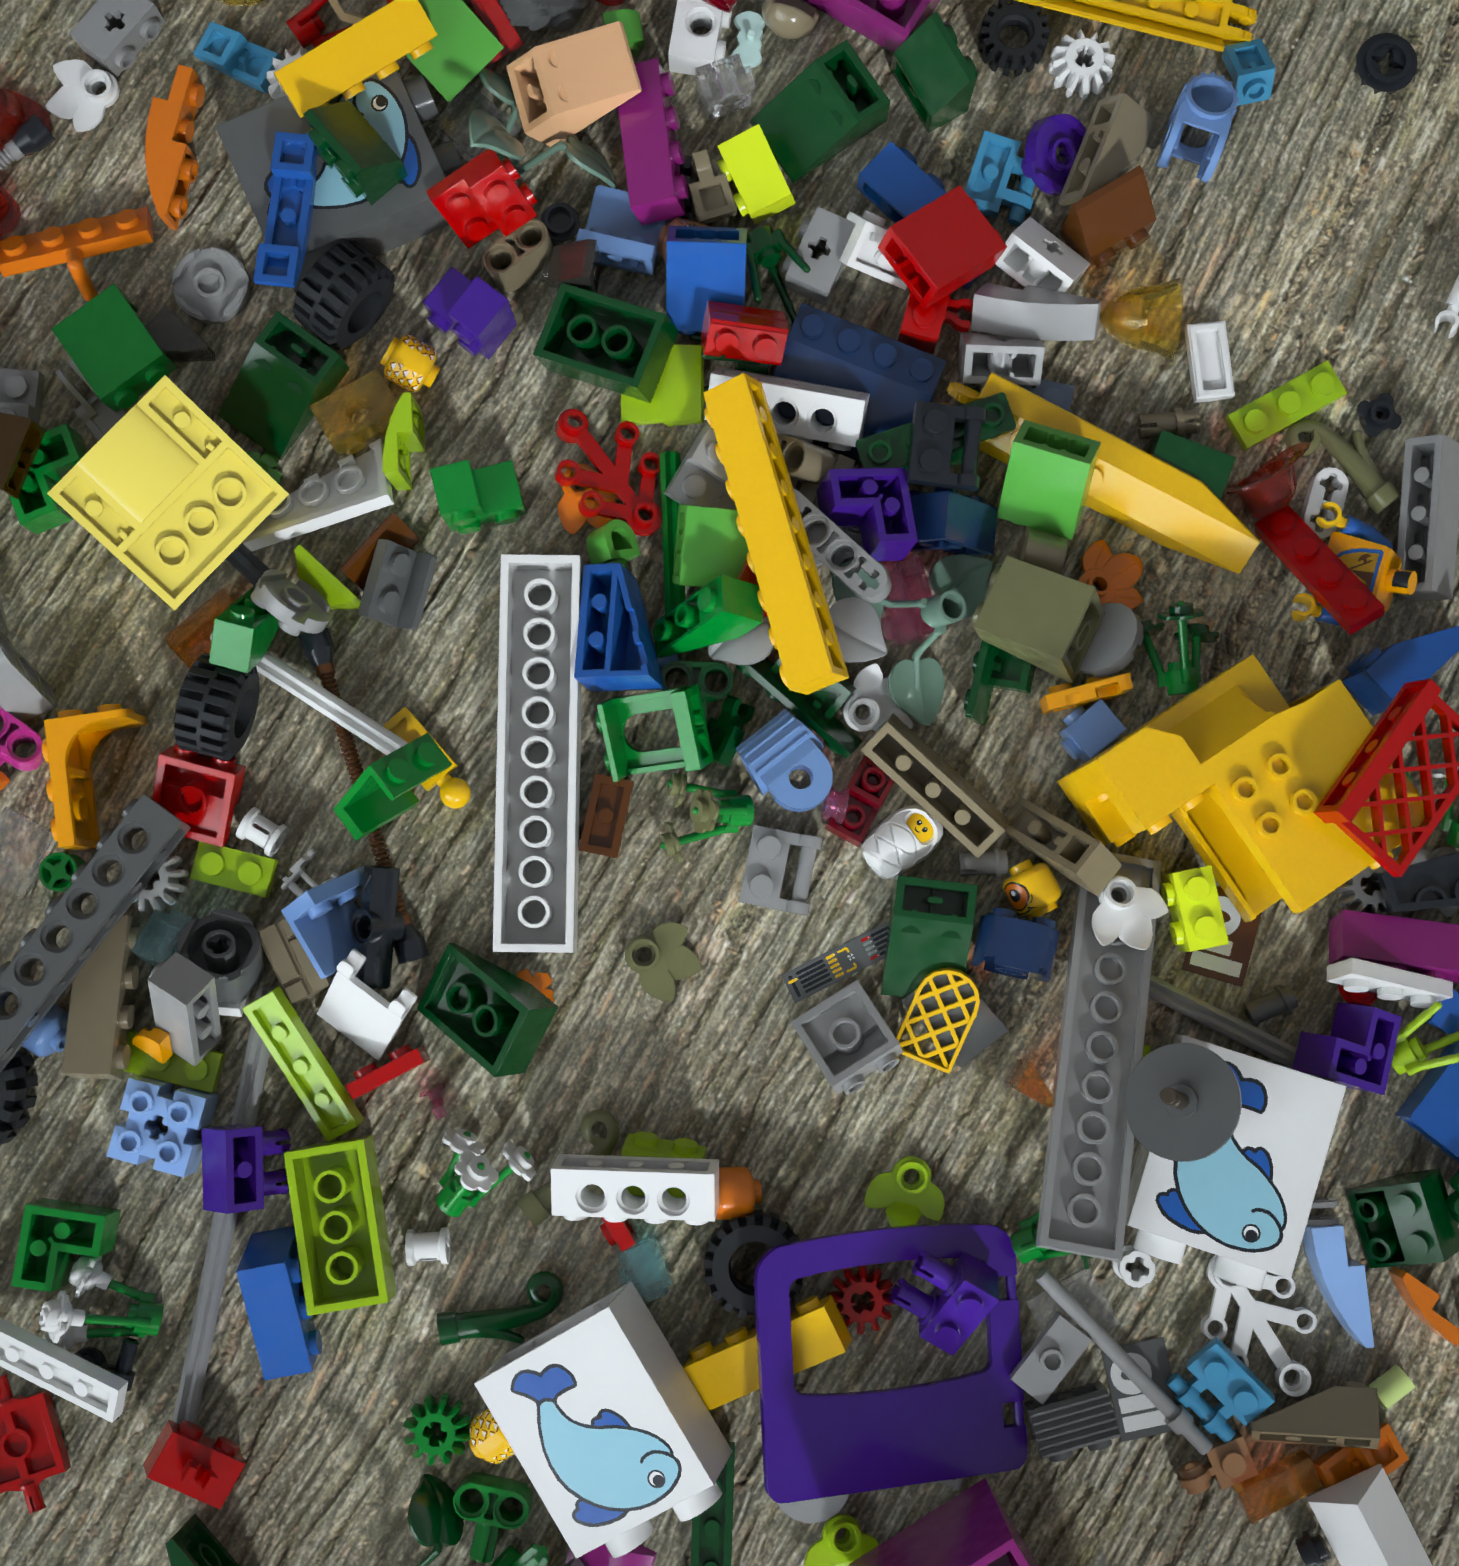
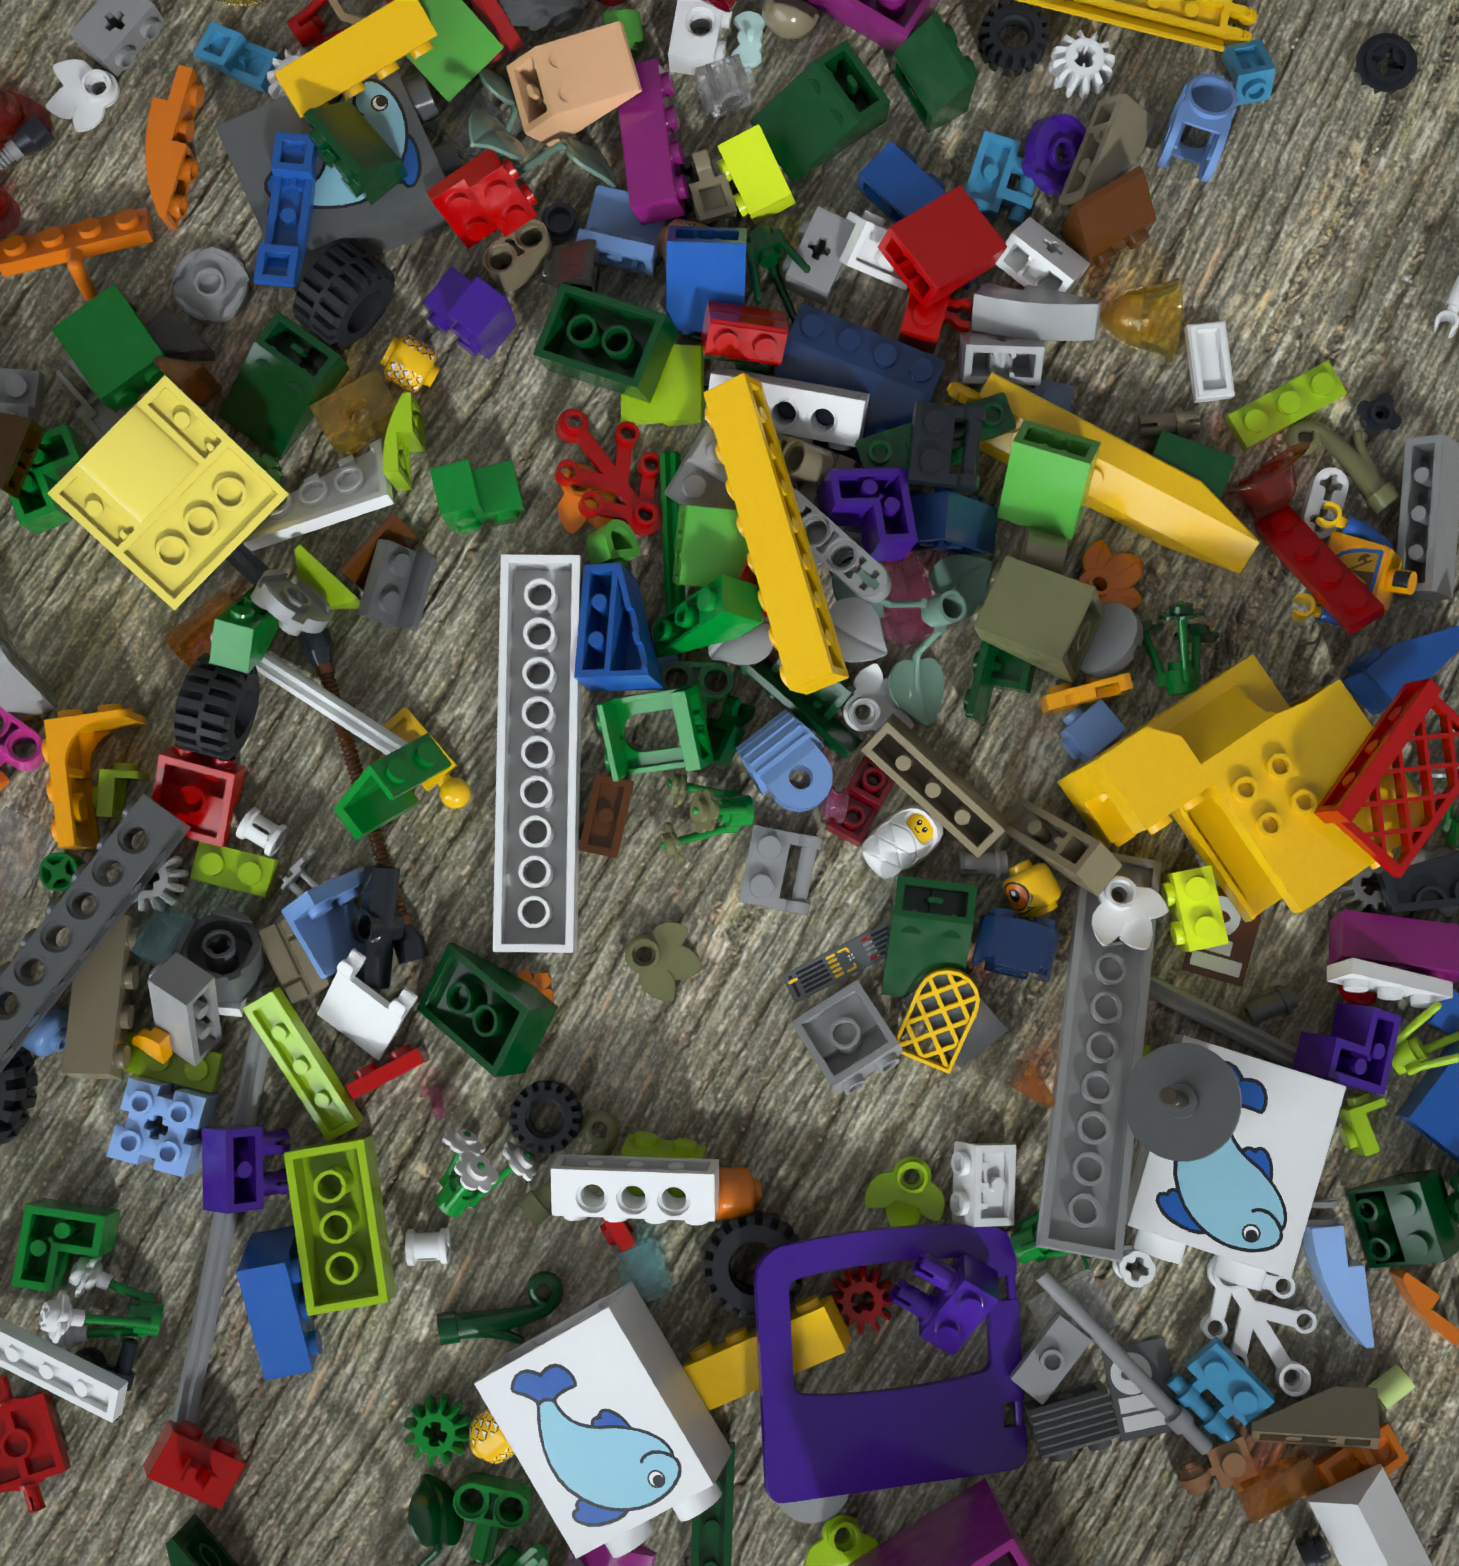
(110, 794): none -> lime bracket
(190, 378): none -> clear orange slope
(546, 1141): none -> black tyre
(983, 1184): none -> white bracket
(1355, 1127): none -> lime bracket

